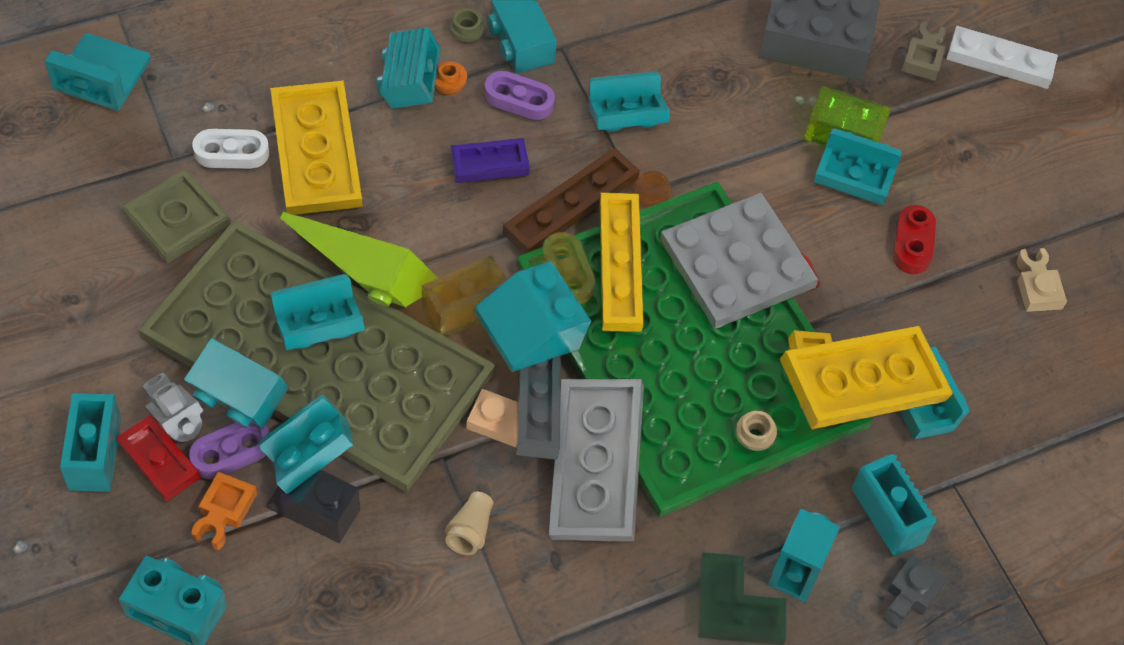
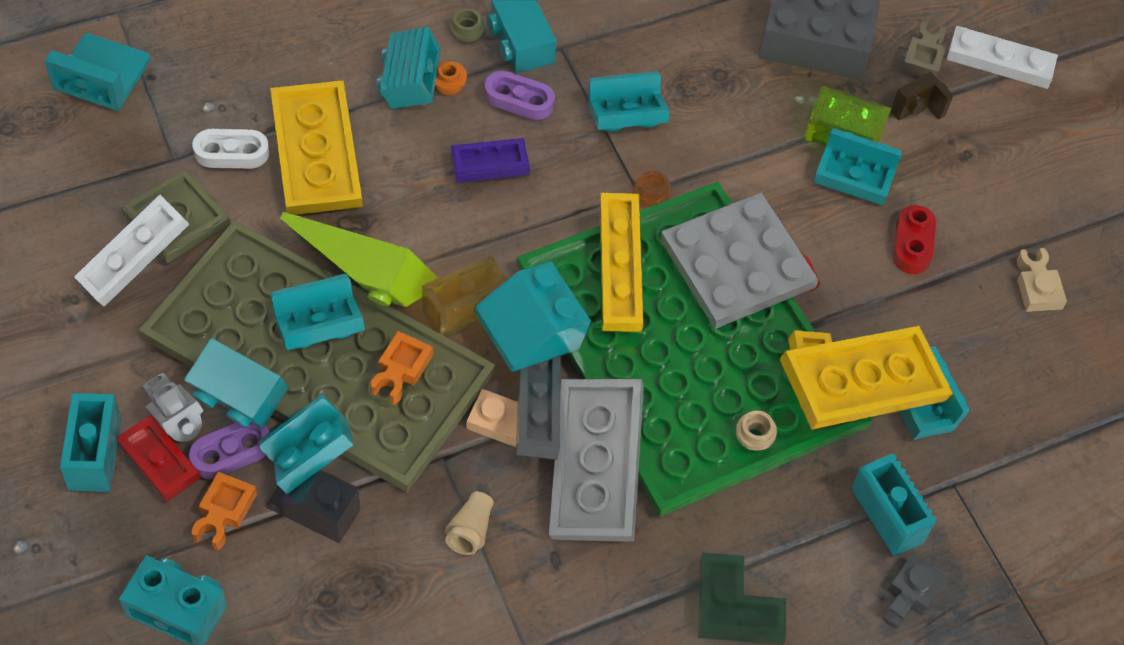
(131, 250): none -> white plate
(400, 363): none -> orange plate
(570, 201): reddish brown plate -> none
(574, 268): clear yellow plate -> none
(803, 554): teal brick -> none
(922, 93): none -> dark brown bracket

